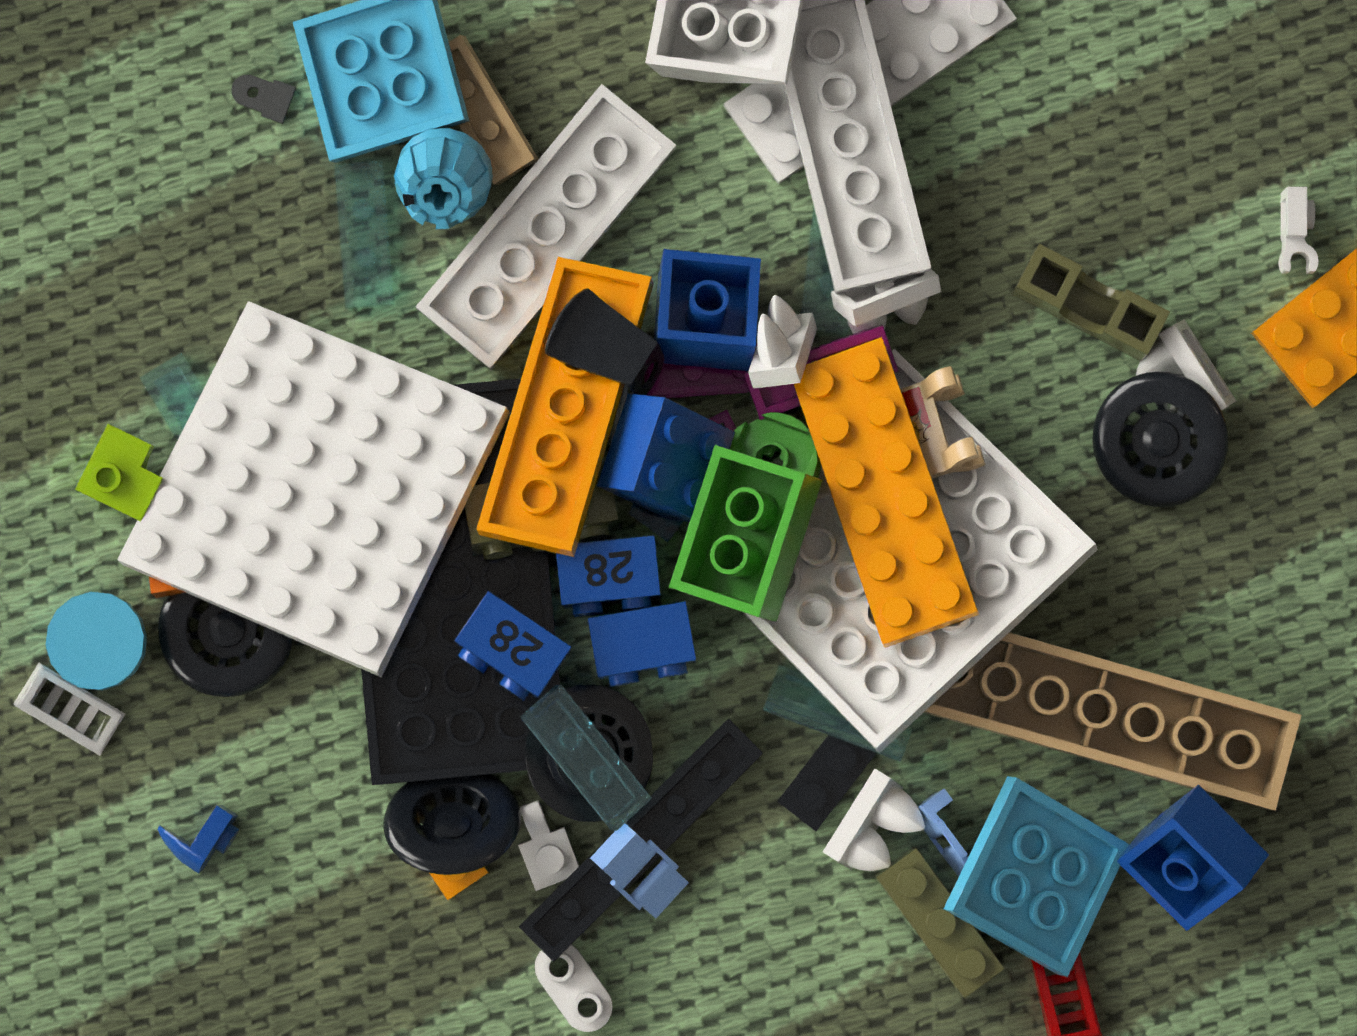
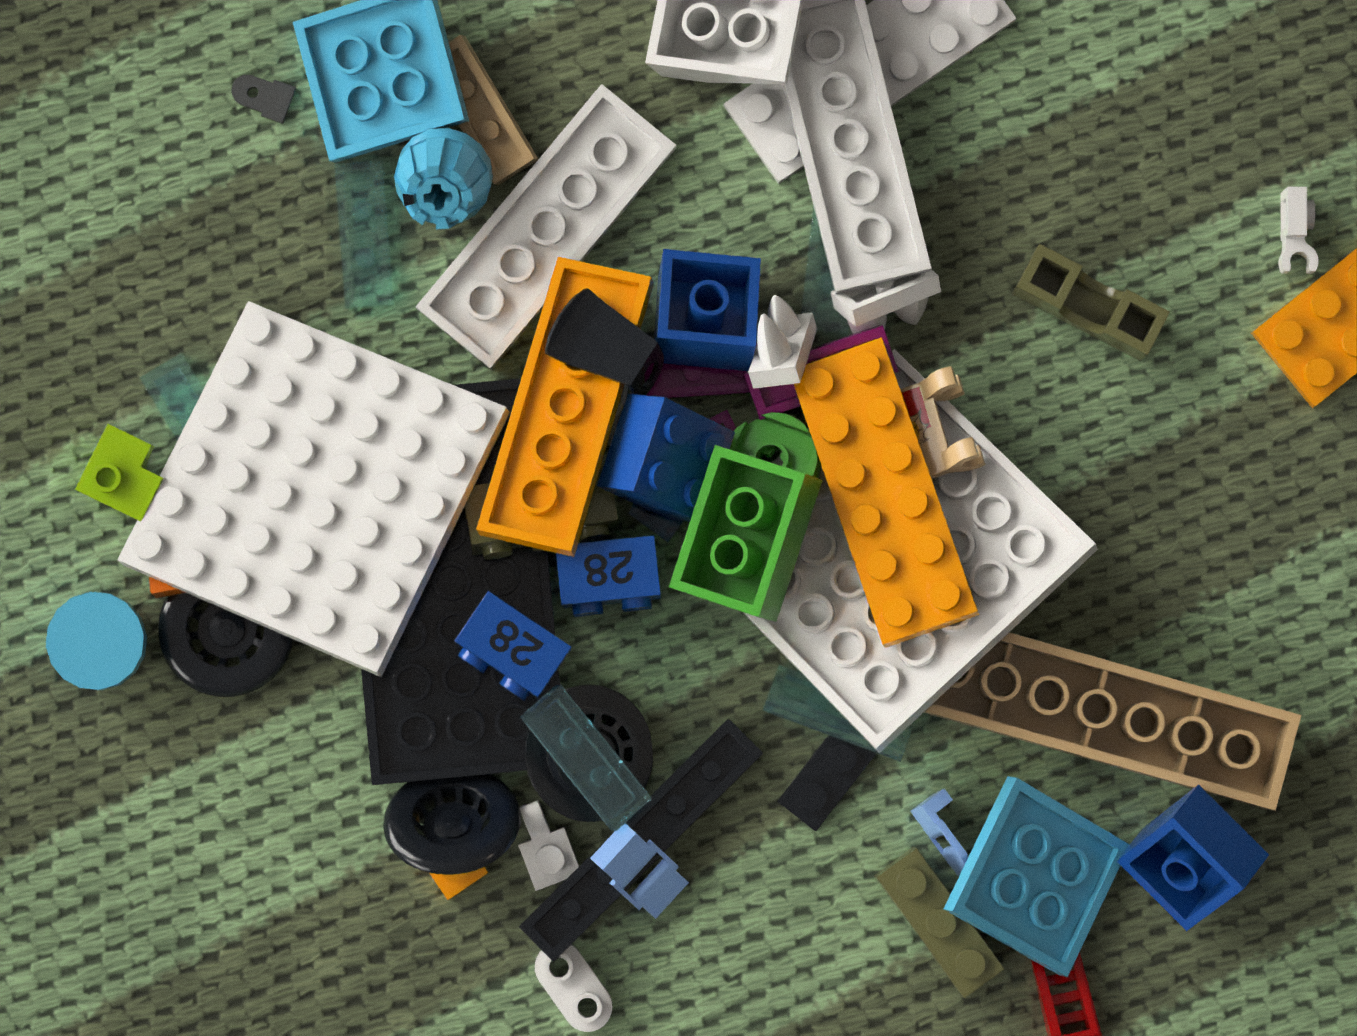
(33, 687): white slope -> none
(215, 835): blue plate -> none
(642, 642): blue brick -> none
(878, 804): white tile -> none
(1160, 439): black wheel -> none
(1181, 353): white tile -> none

